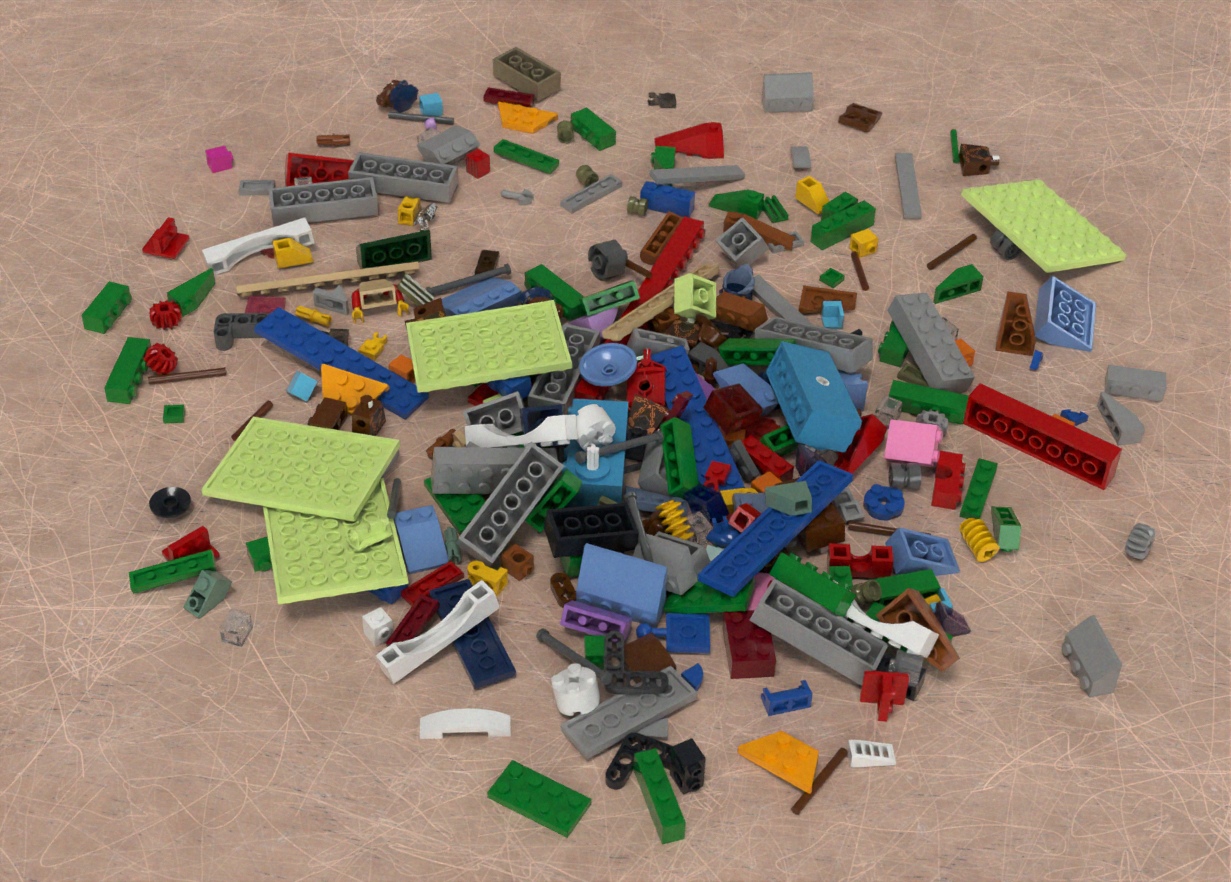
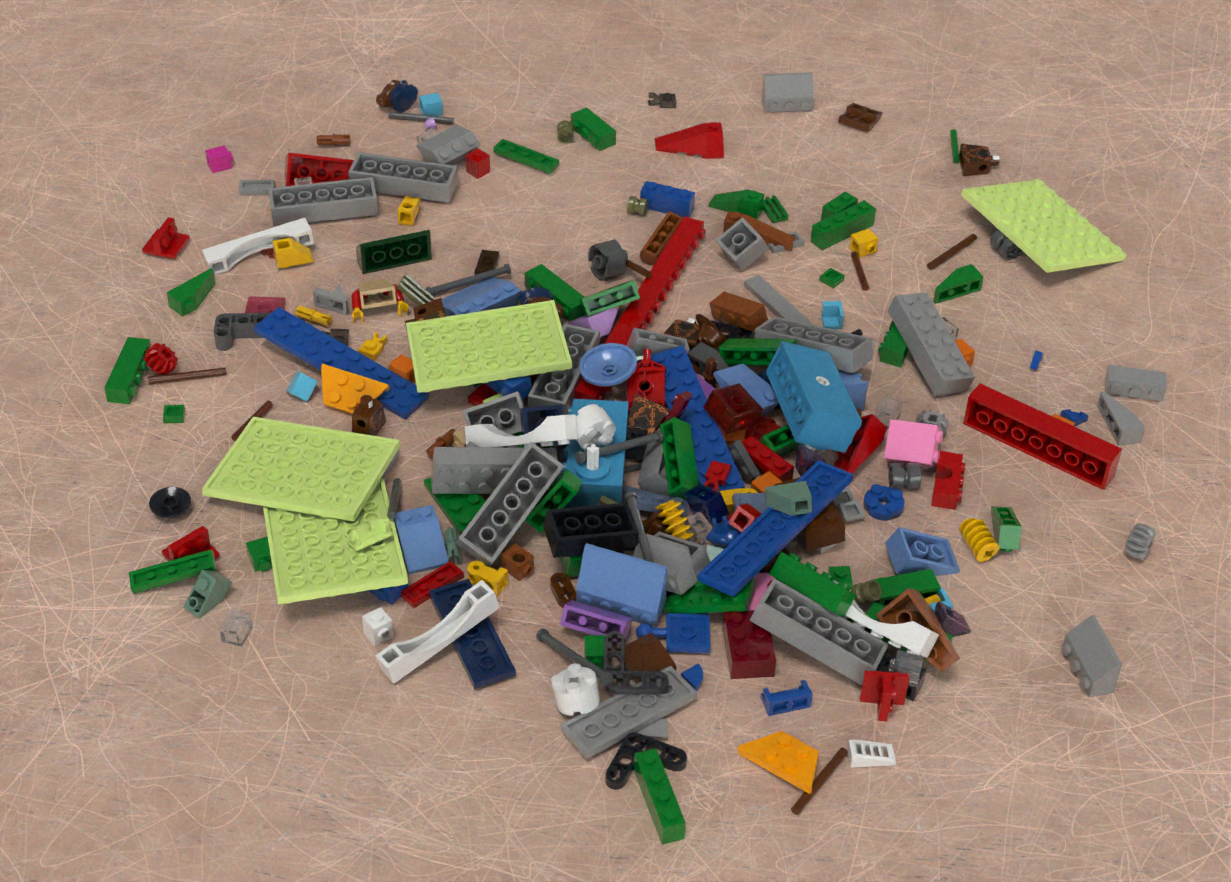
(106, 307): green brick -> none
(165, 314): red gear -> none
(320, 280): tan plate -> none
(329, 414): reddish brown brick -> none
(415, 620): dark red plate -> none
(425, 216): clear smoke plate -> none
(465, 720): white slope -> none
(517, 98): dark red plate -> none
(524, 118): light orange wing -> none
(524, 198): light grey bar -> none
(526, 73): dark tan brick -> none
(539, 798): green plate -> none
(586, 175): olive wheel -> none
(591, 193): light grey tile -> none
(652, 307): tan plate -> none
(663, 158): green slope -> none
(663, 320): dark orange brick -> none
(687, 766): black brick -> none
(694, 296): yellowish green brick -> none
(697, 174): light grey tile -> none
(739, 282): sand blue piece -> none
(800, 157): light grey slope -> none
(811, 194): yellow slope -> none
(813, 298): dark orange wing -> none
(873, 528): reddish brown bar -> none
(875, 564): red arch -> none
(908, 186): light grey tile -> none
(912, 375): olive tile -> none
(919, 398): green brick -> none
(978, 489): green plate -> none
(1016, 326): dark orange wedge -> none
(1064, 316): medium blue slope -> none

